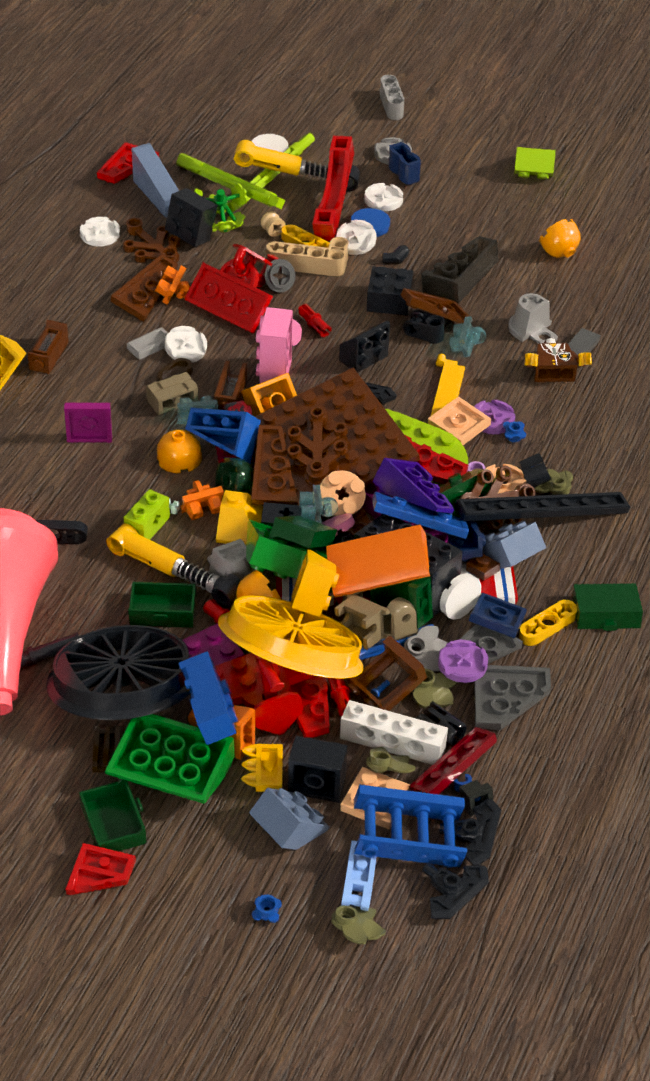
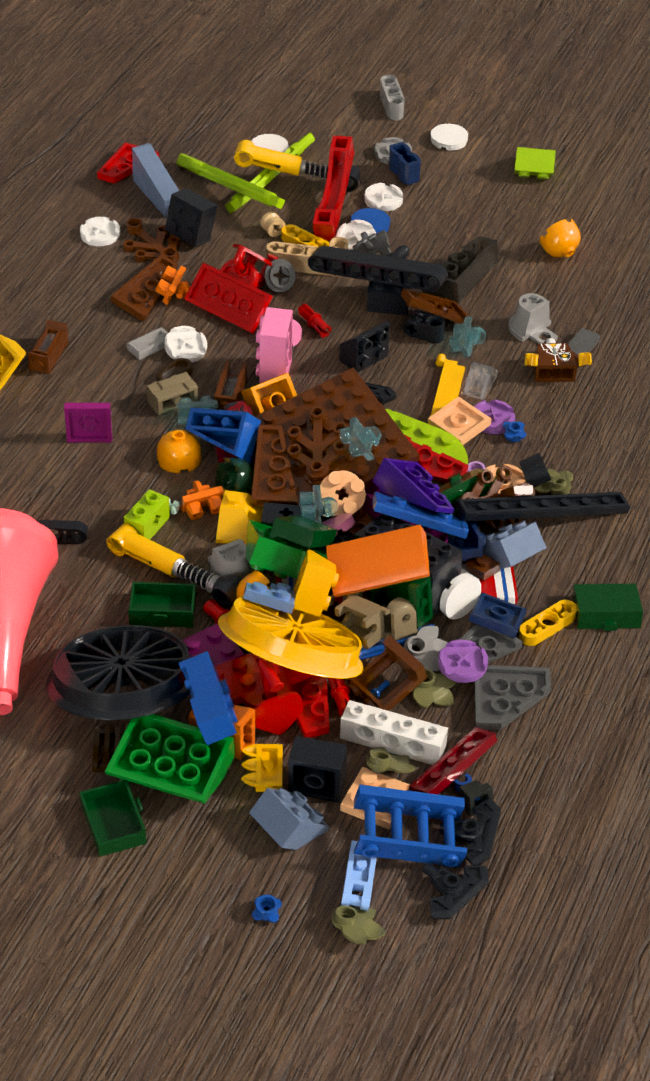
(45, 651): black pin -> none
(99, 869): red wing -> none
(234, 221): lime plant -> none
(277, 596): none -> medium blue plate
(360, 438): none -> clear light blue hips
(373, 243): none -> dark grey hips
(378, 268): none -> black beam
(438, 715): black arm -> none
(449, 136): none -> white tile
(479, 380): none -> clear slope
(516, 491): none -> tile

